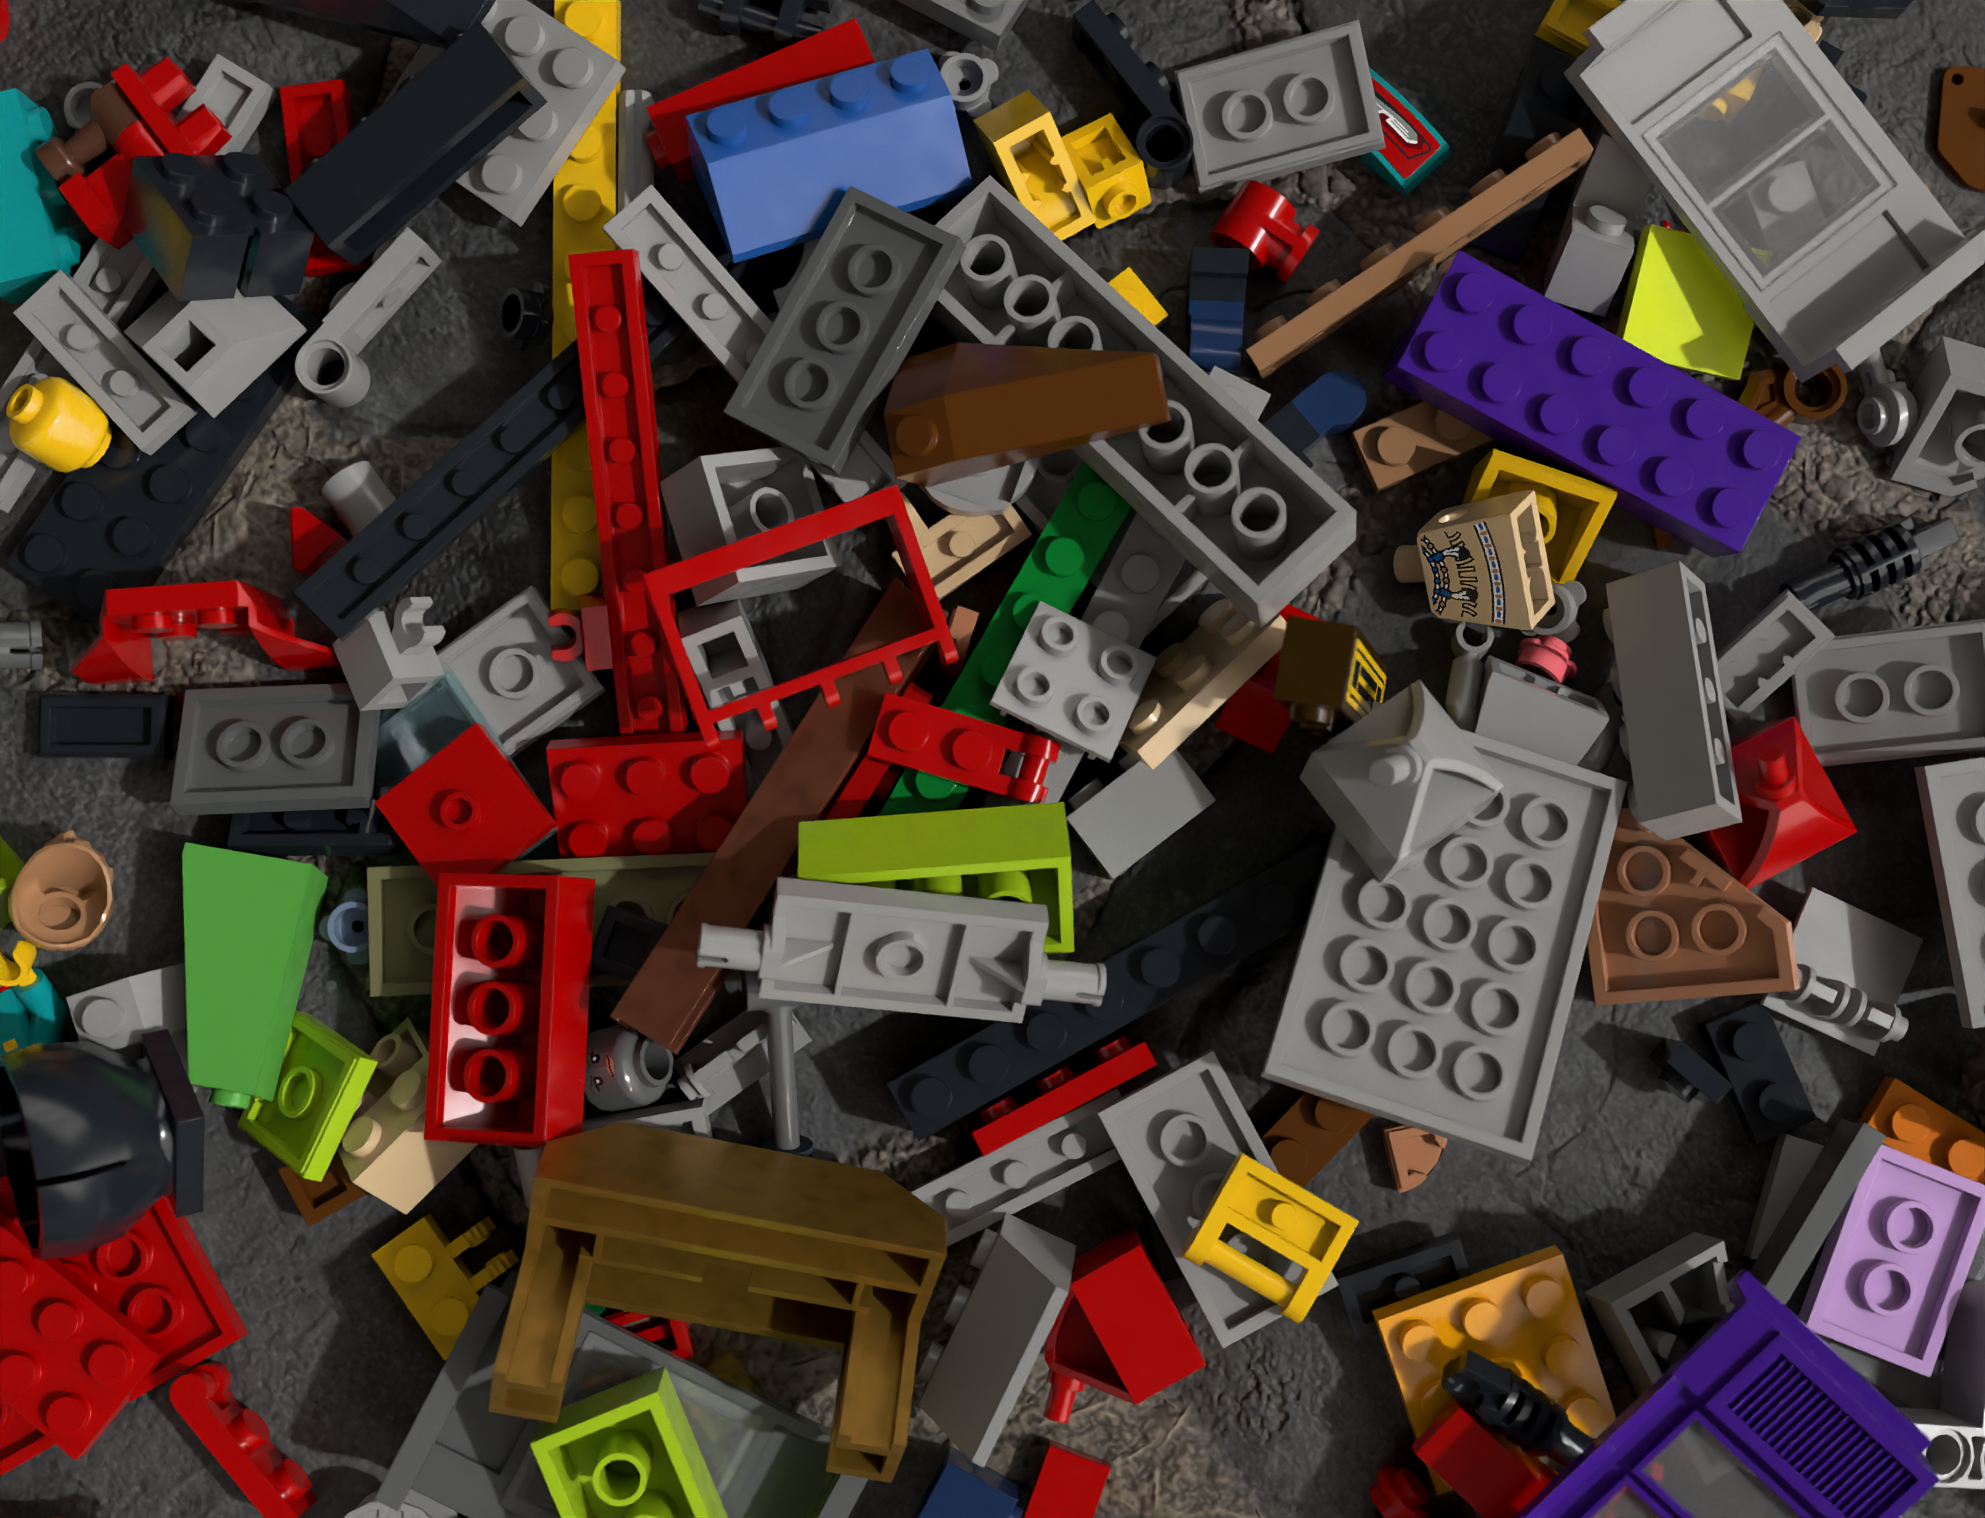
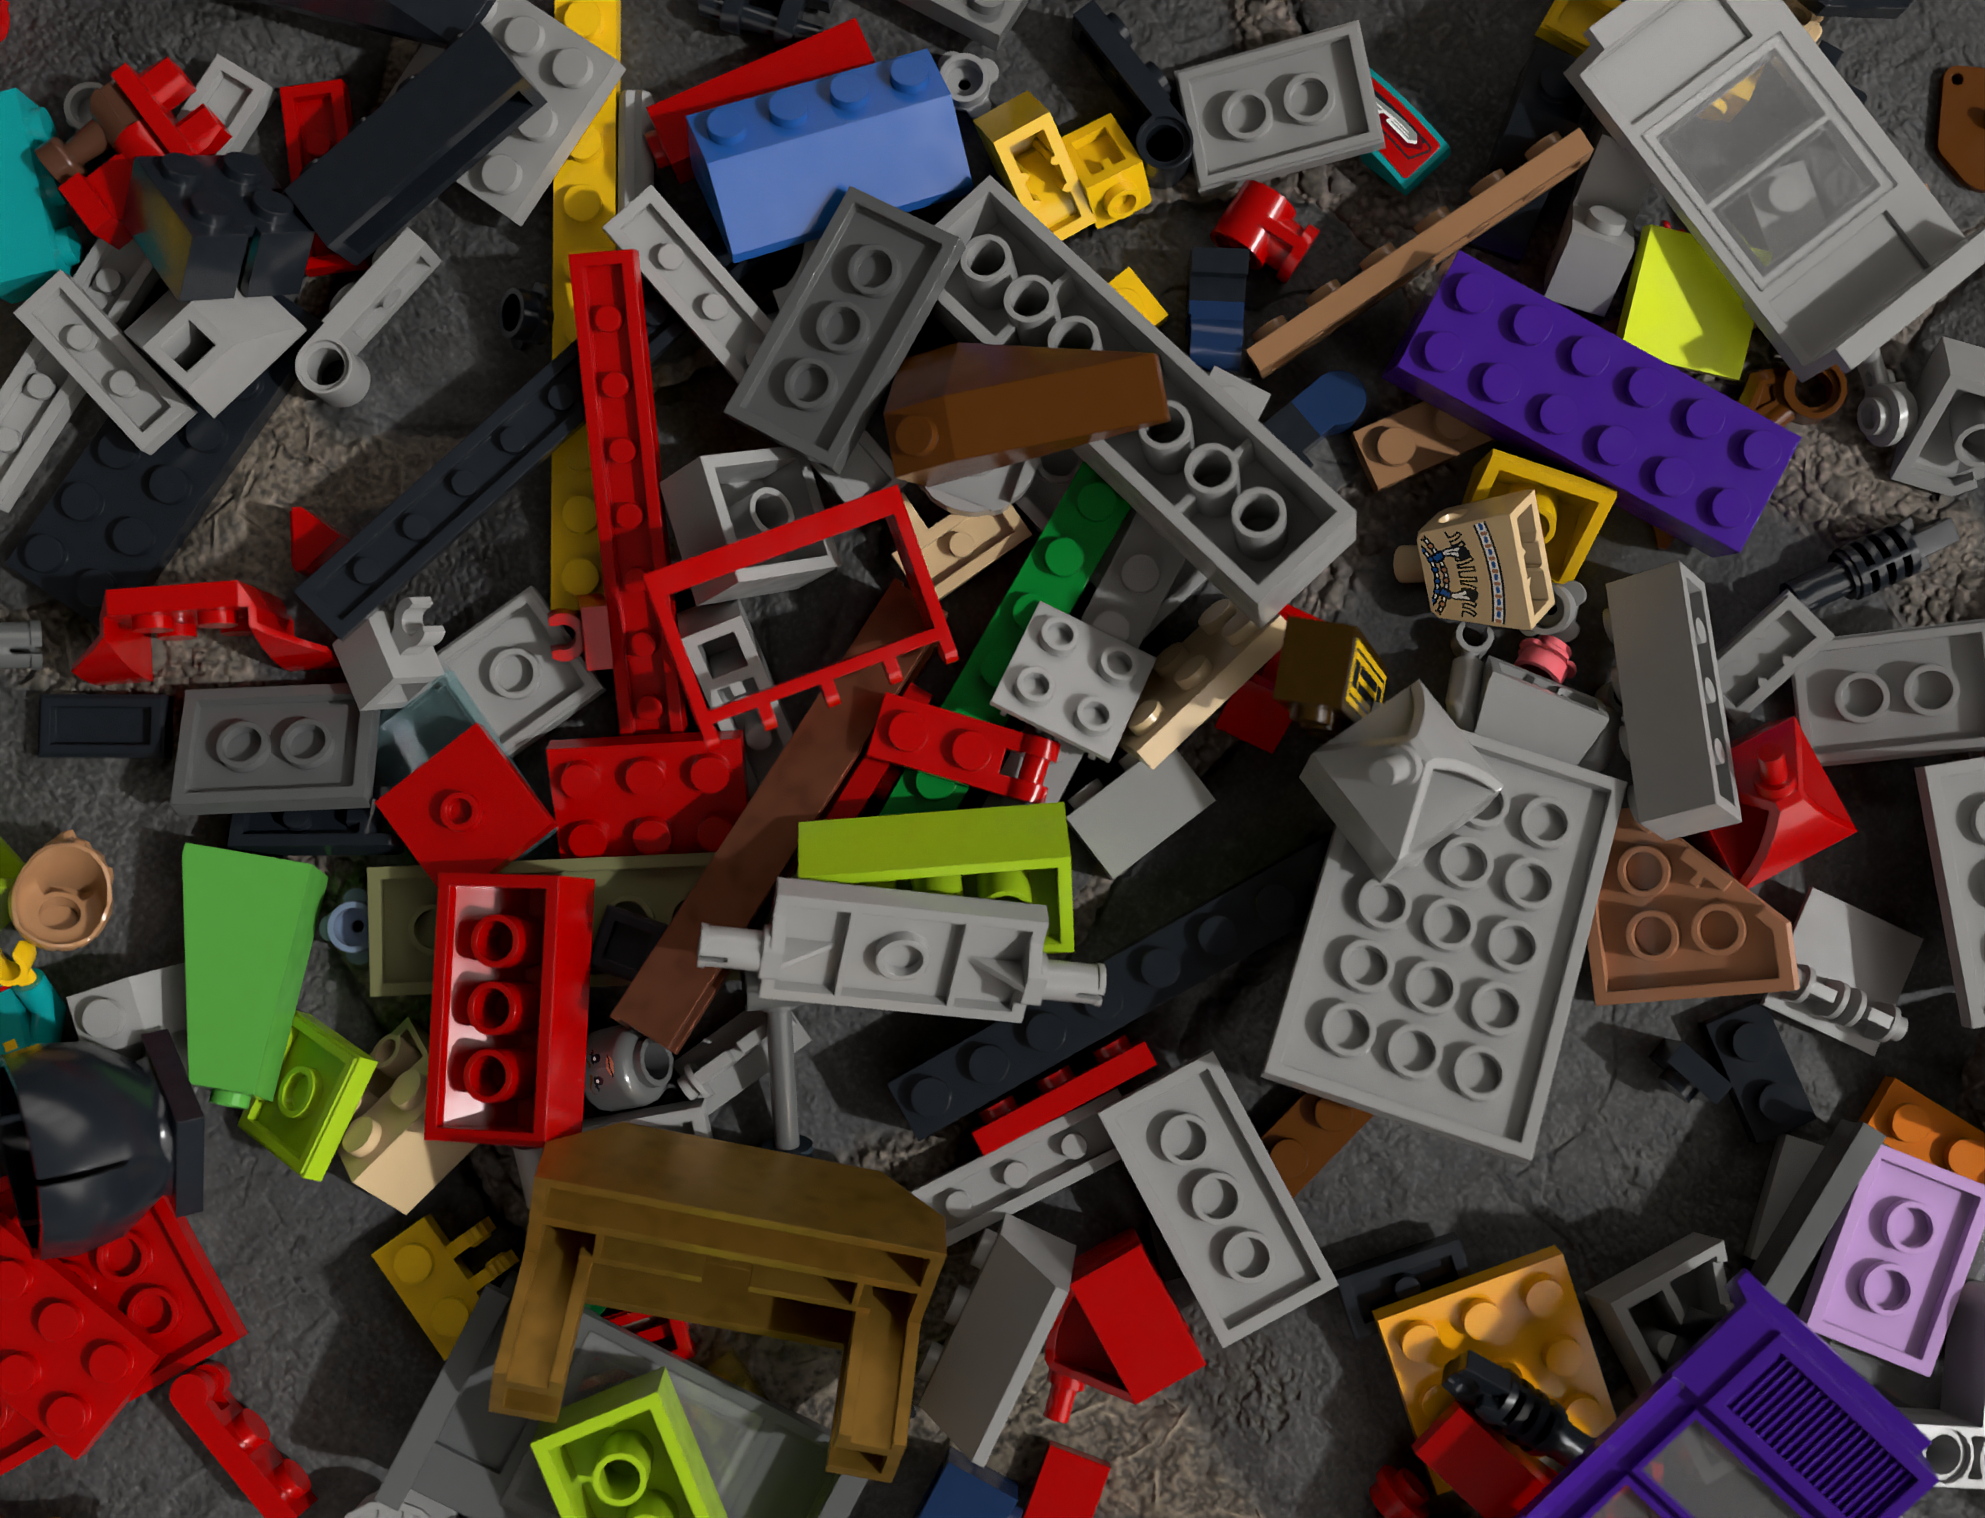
(58, 424): yellow head -> none
(321, 1199): reddish brown plate -> none
(357, 495): light grey piece -> none
(962, 629): nougat tile -> none
(1279, 1217): yellow plate -> none
(1411, 1154): nougat tile -> none

